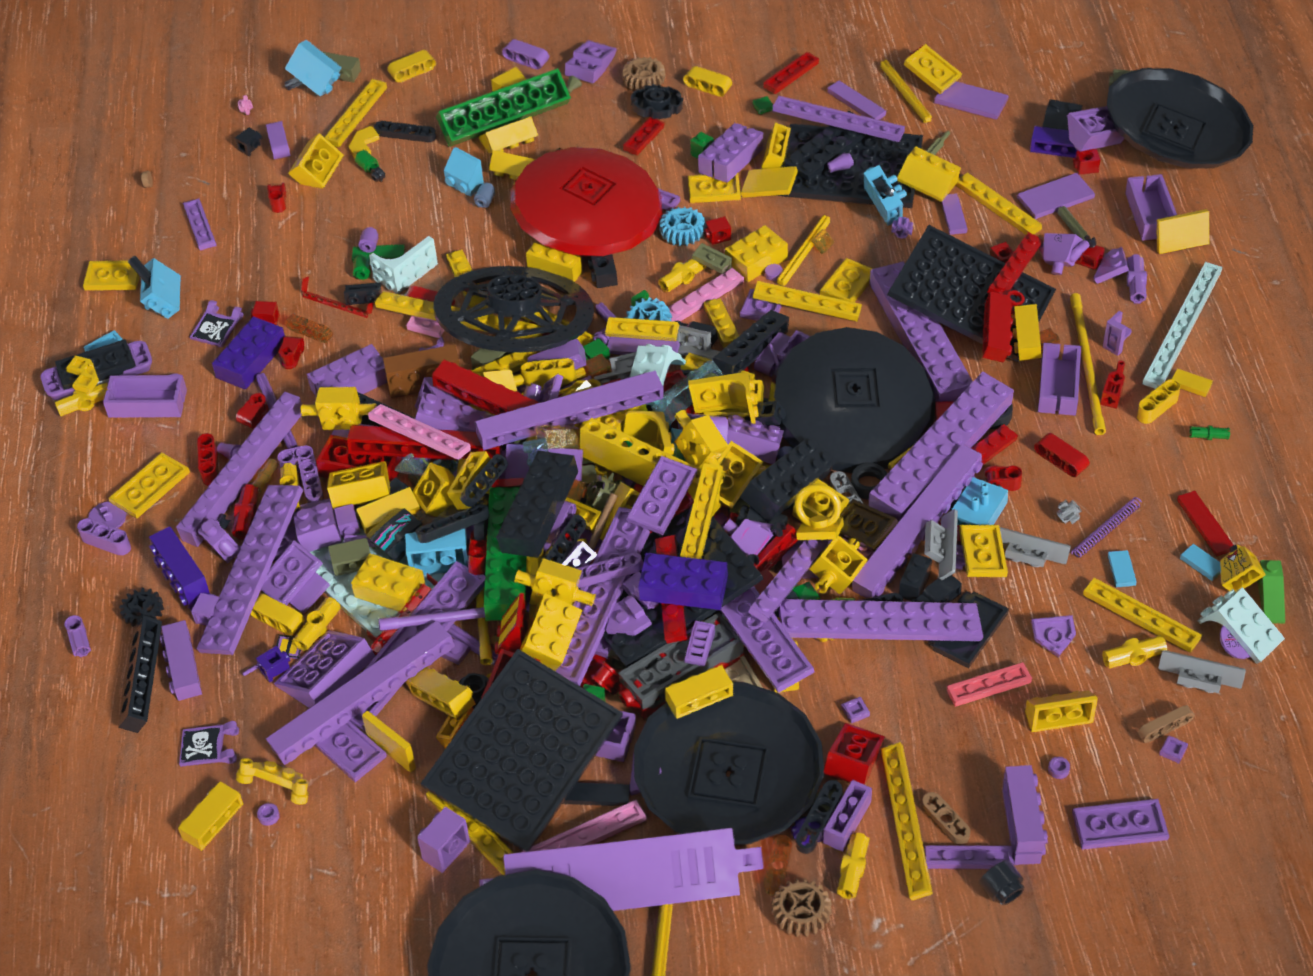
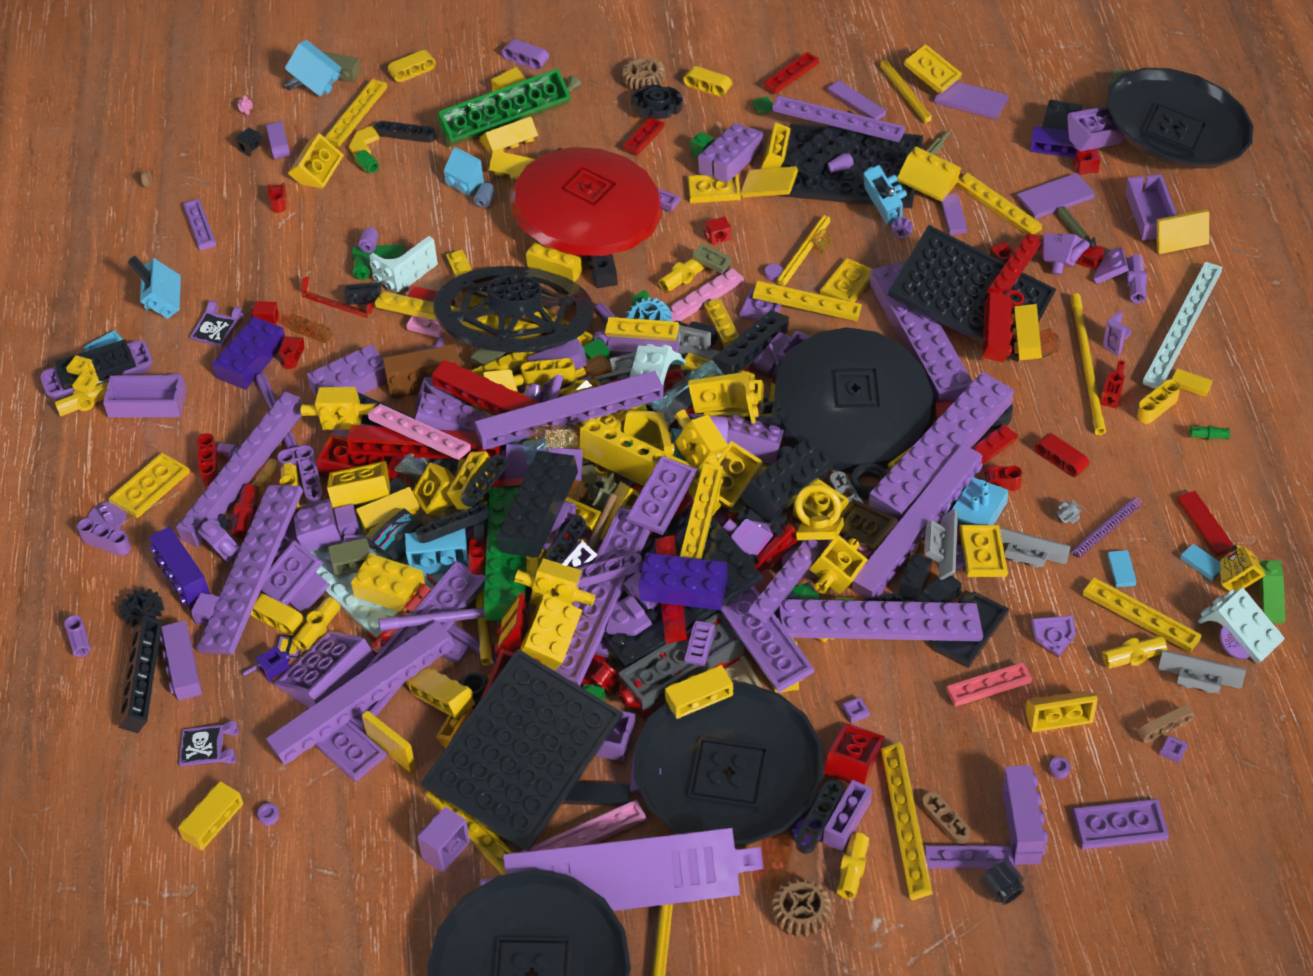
(110, 276): yellow plate -> none
(253, 411): red piece -> none
(274, 773): yellow plate -> none
(377, 174): black plate -> none
(590, 61): medium lavender slope -> none
(682, 226): medium azure gear -> none
(756, 252): yellow brick -> none
(1059, 379): medium lavender piece -> none

